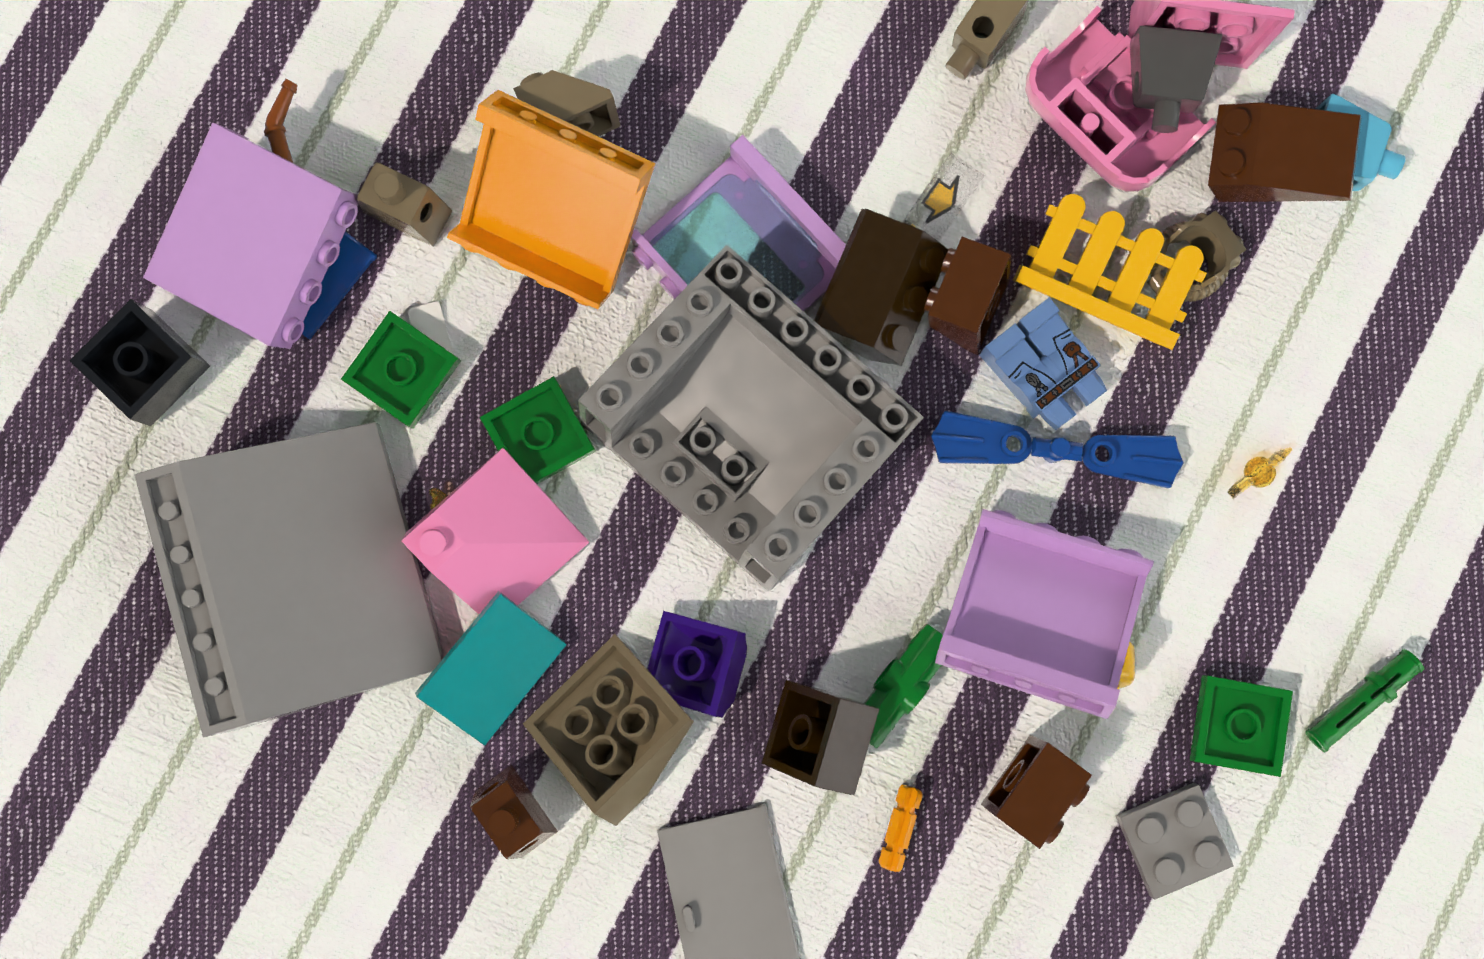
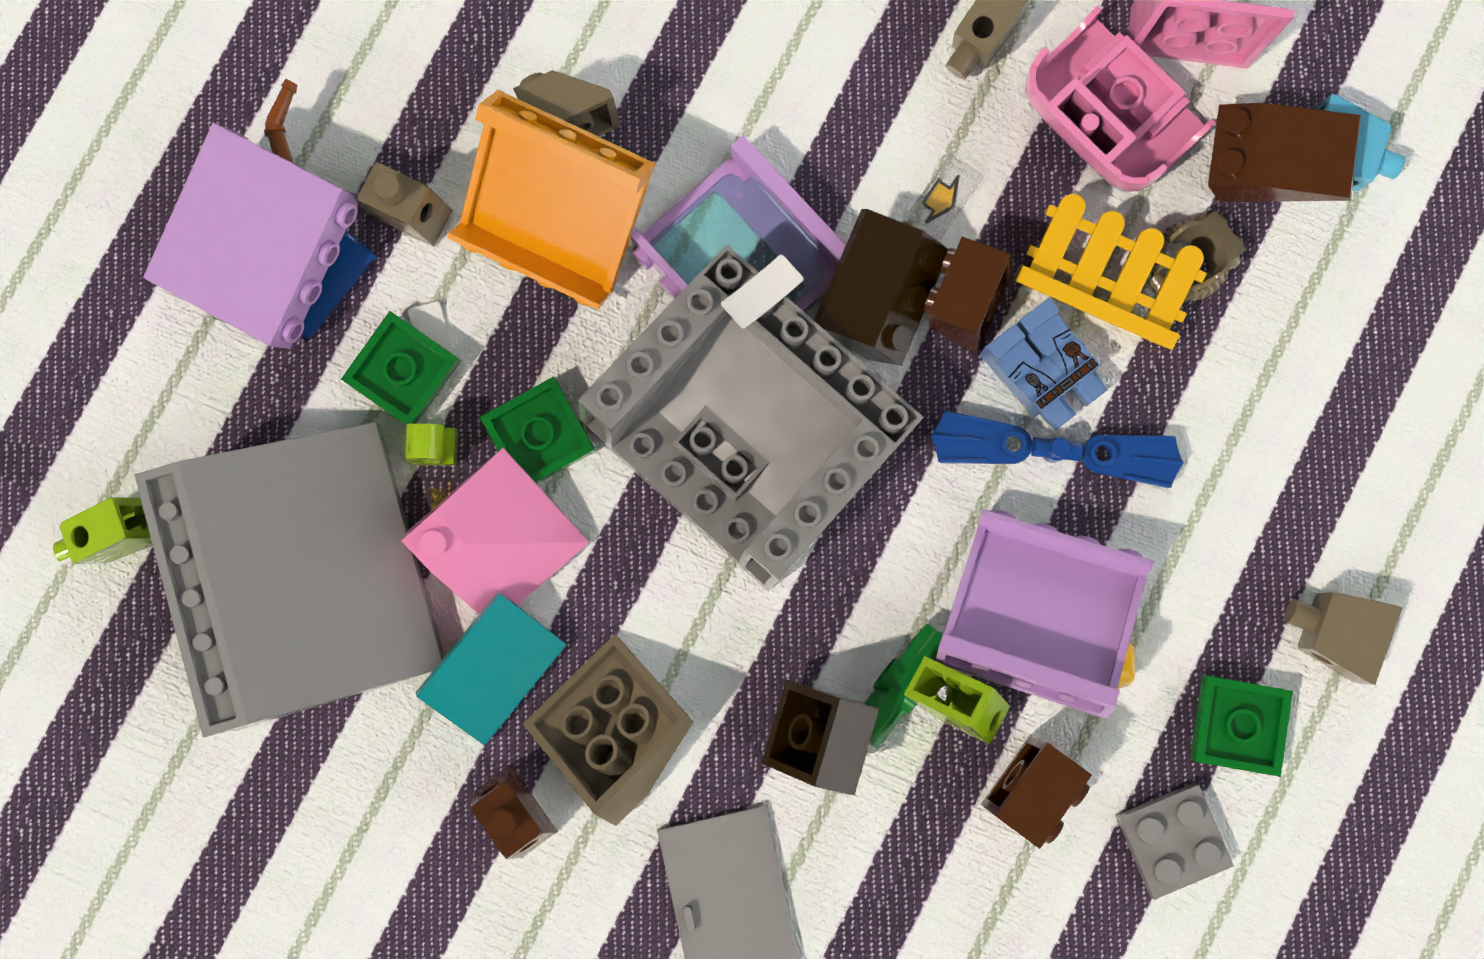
(103, 532): none -> lime torso
(139, 363): black brick -> none
(431, 445): none -> lime leg
(698, 663): dark purple slope -> none
(762, 291): none -> white sticker
(900, 828): light orange axle -> none
(969, 703): none -> lime torso
(1171, 72): dark grey torso -> none
(1259, 472): clear yellow piece -> none
(1345, 633): none -> dark tan torso
(1377, 689): green pin -> none

